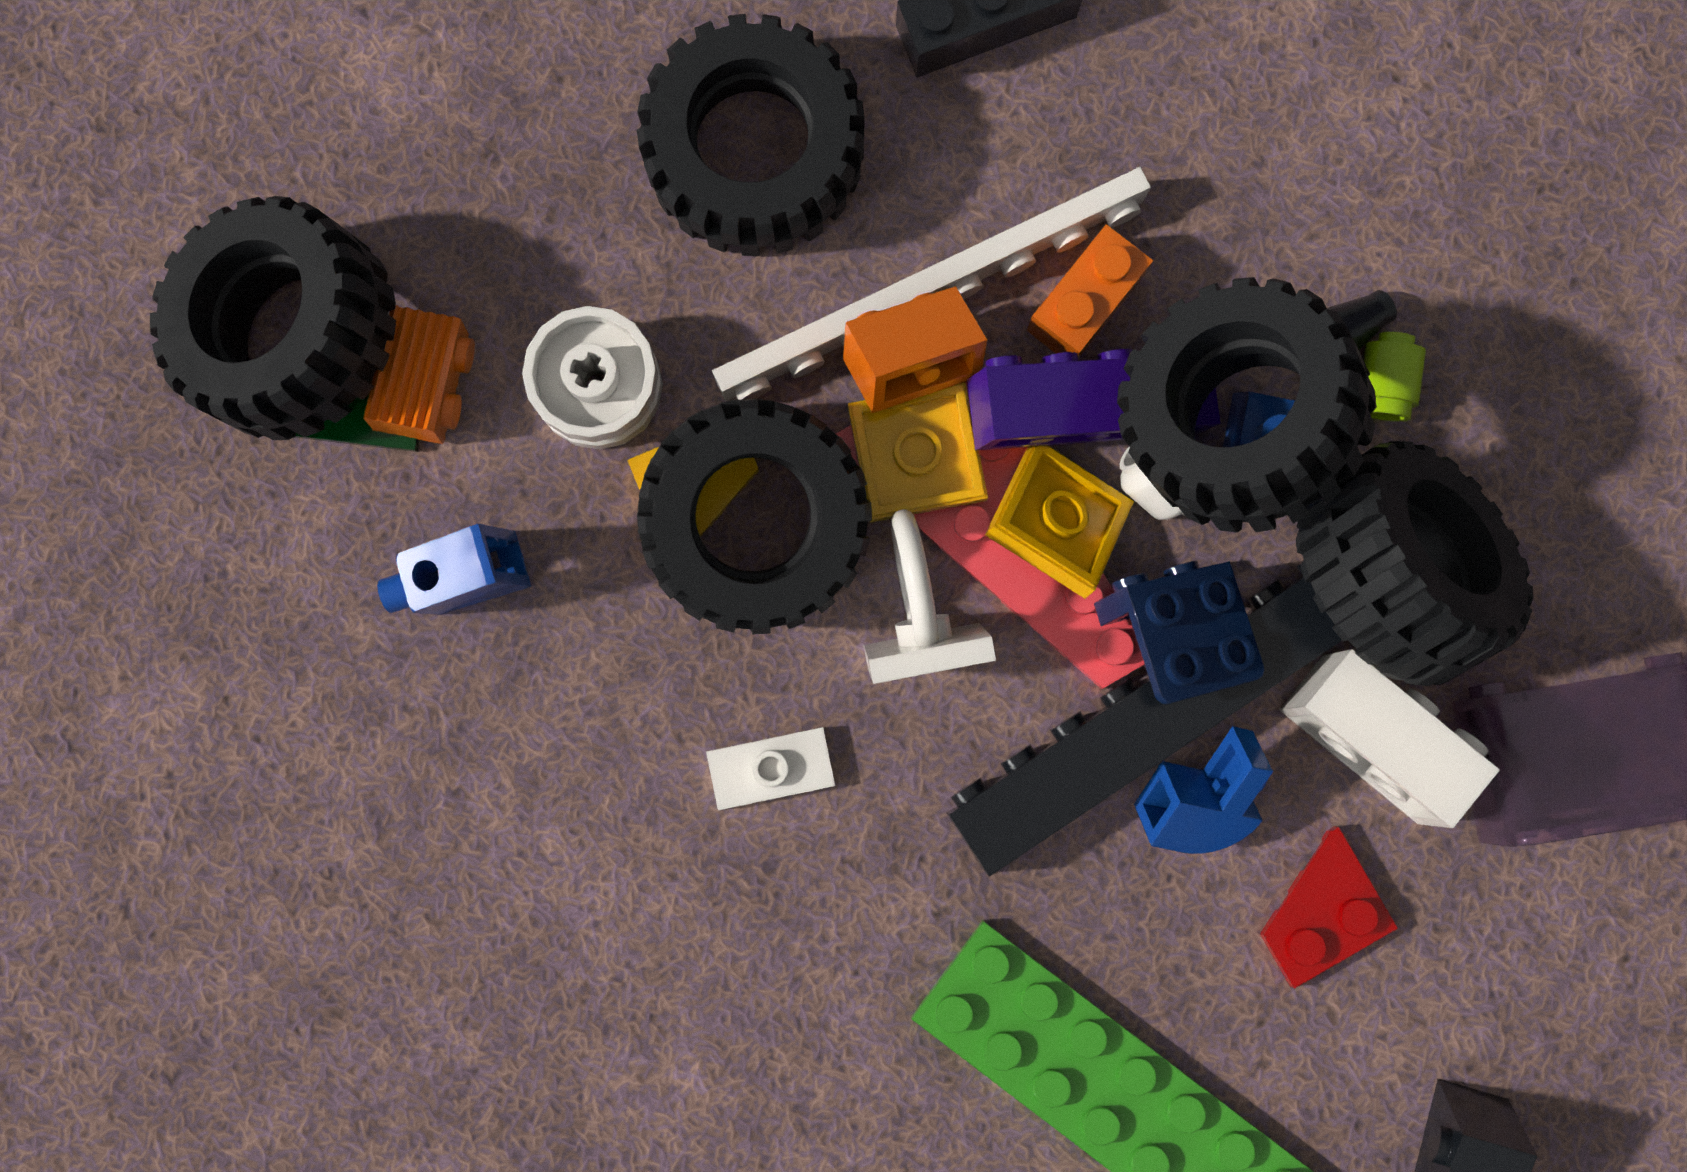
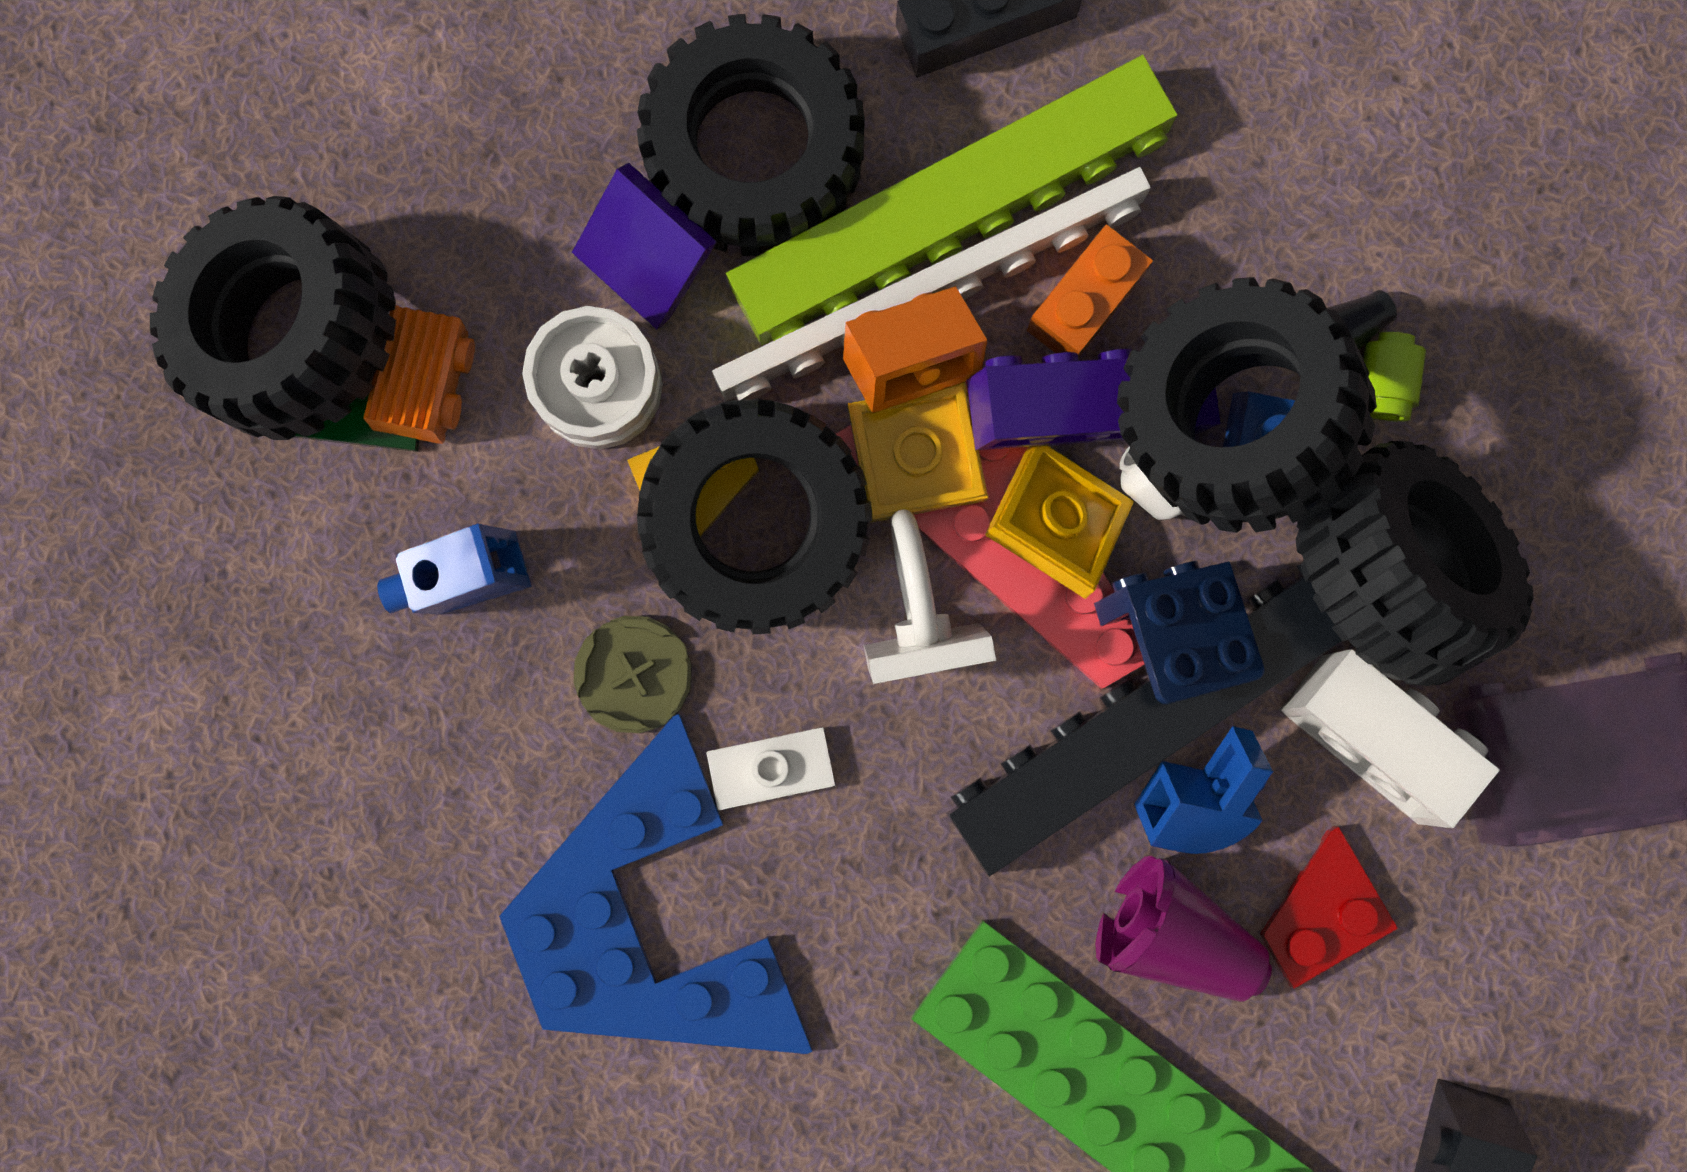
(583, 946): none -> blue wing
(633, 674): none -> olive tile
(643, 246): none -> dark purple tile
(954, 200): none -> lime brick
(1180, 936): none -> magenta cone

